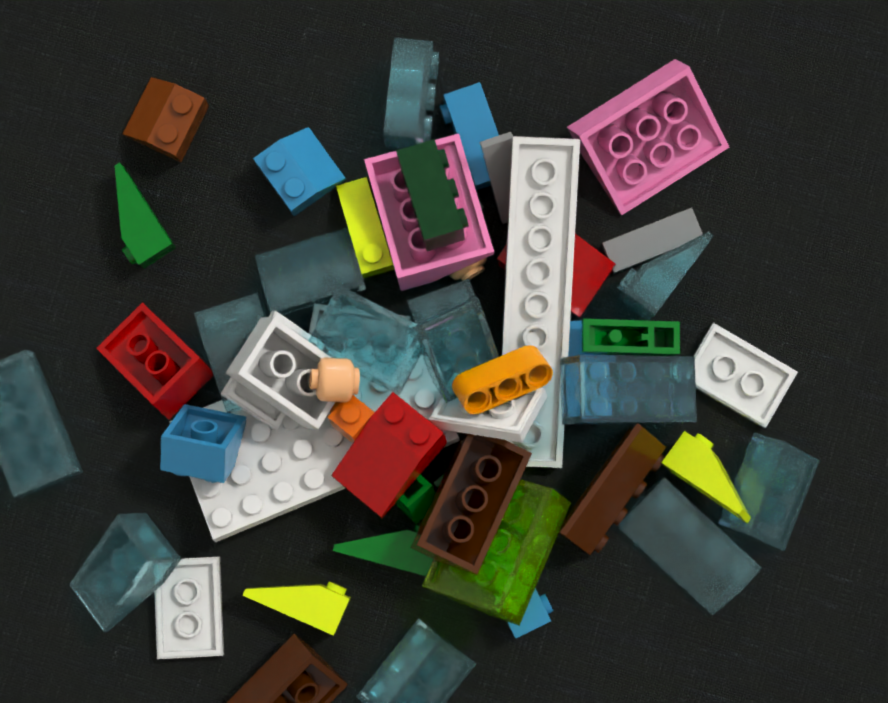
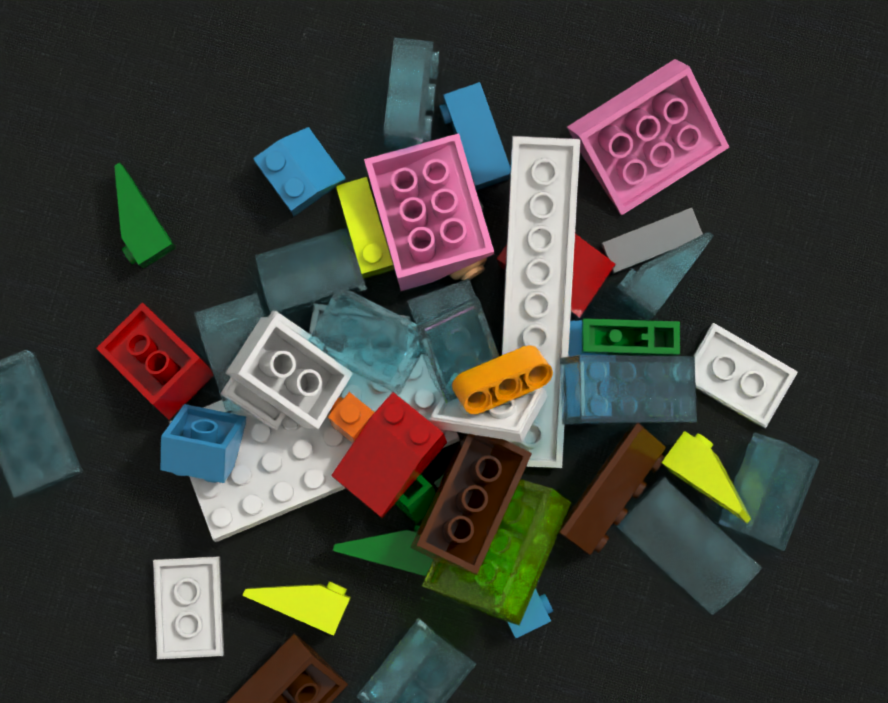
(124, 569): clear light blue slope -> none
(166, 118): dark orange slope -> none
(335, 379): light nougat head -> none
(432, 194): dark green brick -> none
(497, 159): light grey tile -> none

